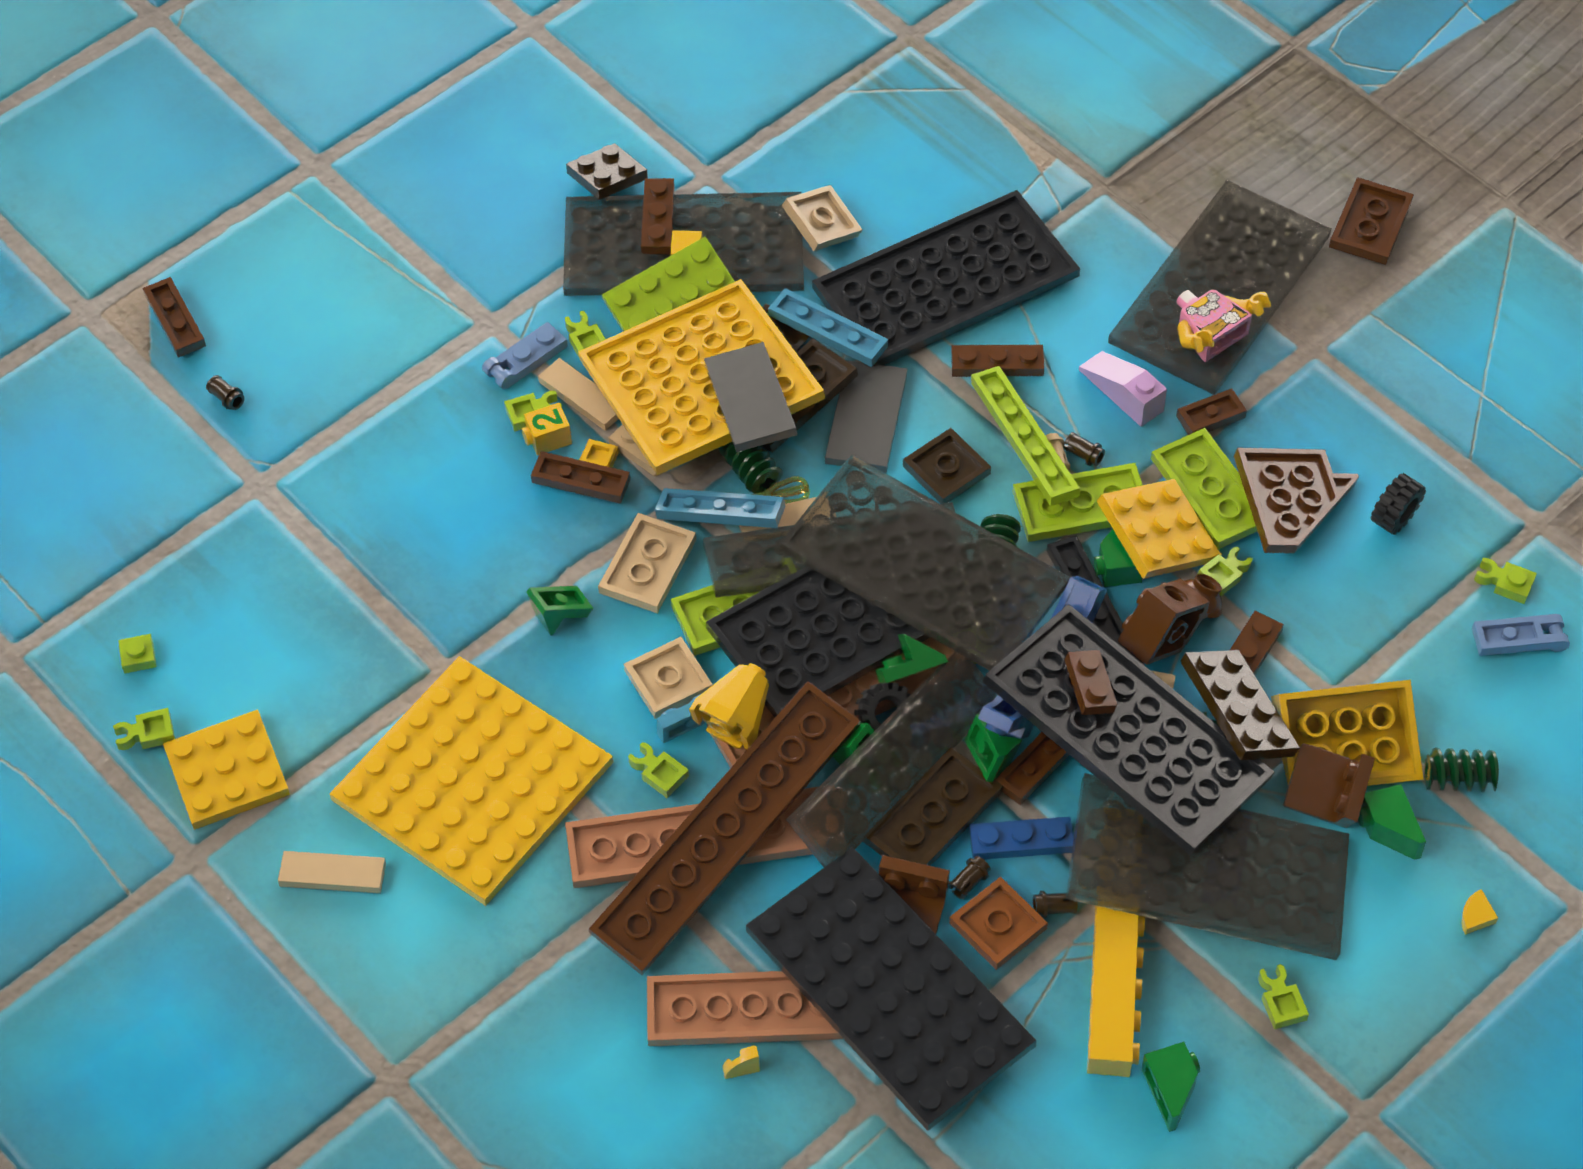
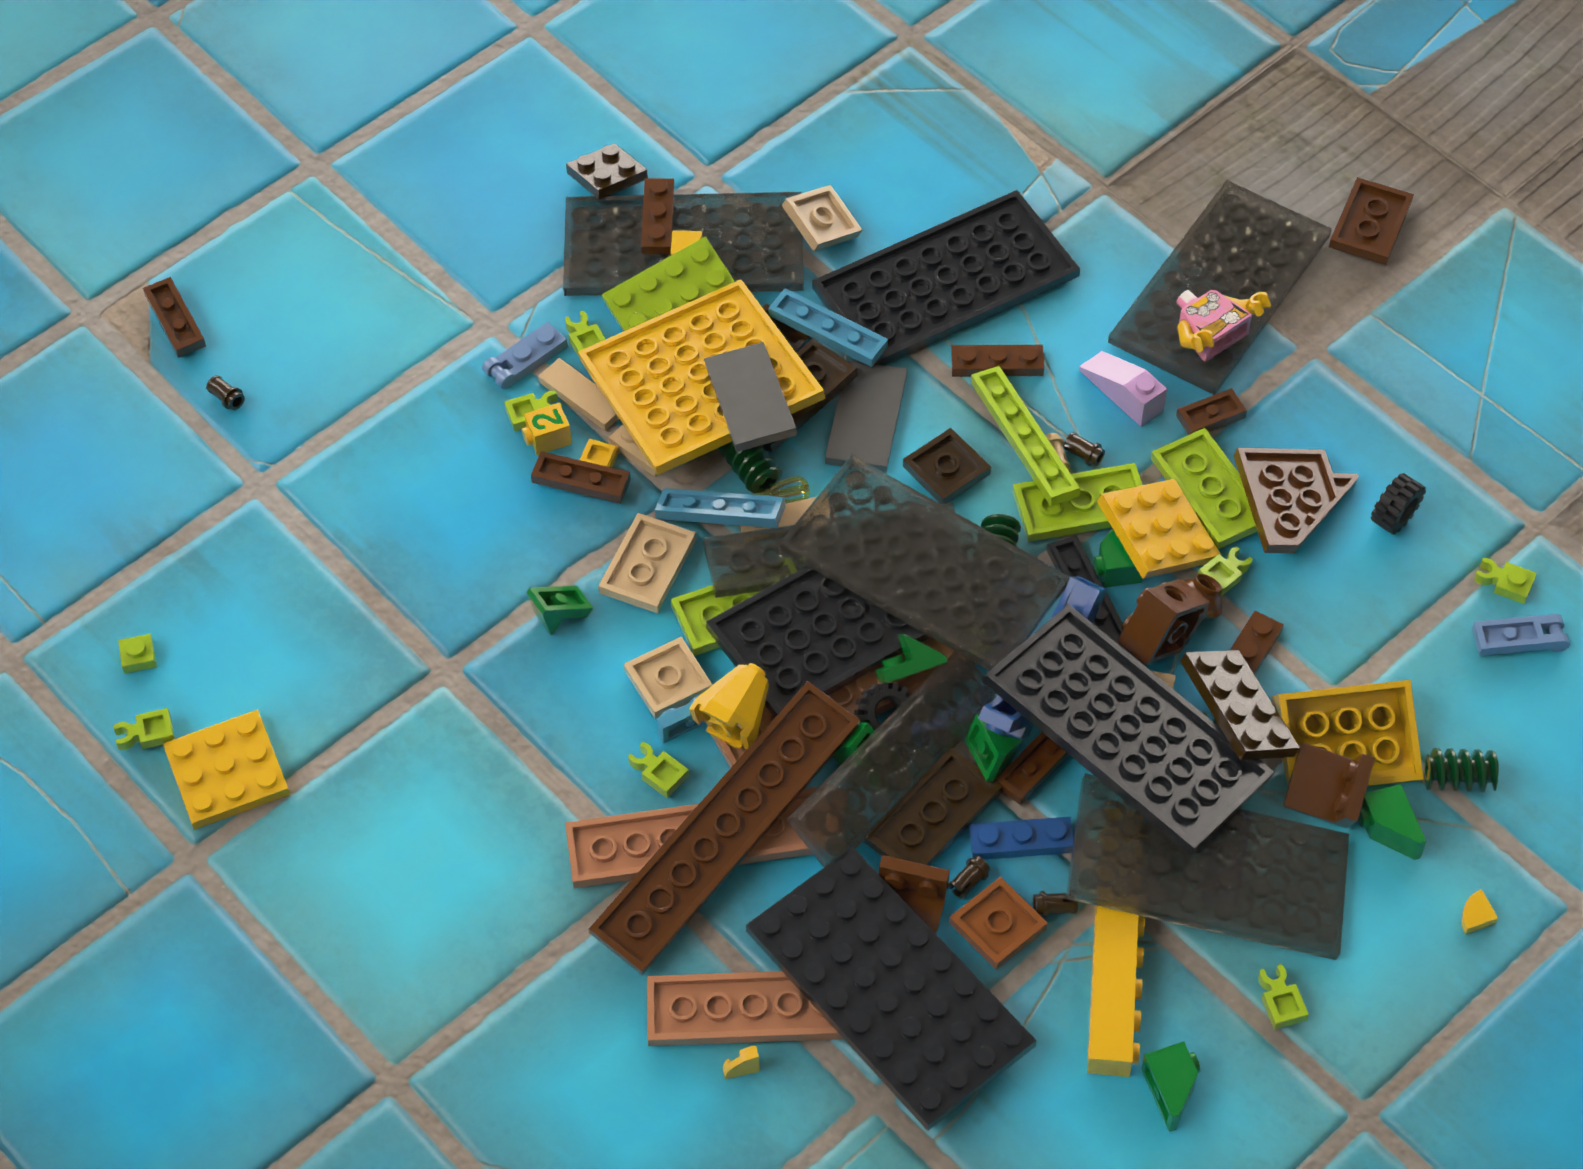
(332, 872): tan tile -> none
(472, 779): yellow plate -> none
(1090, 682): reddish brown plate -> none

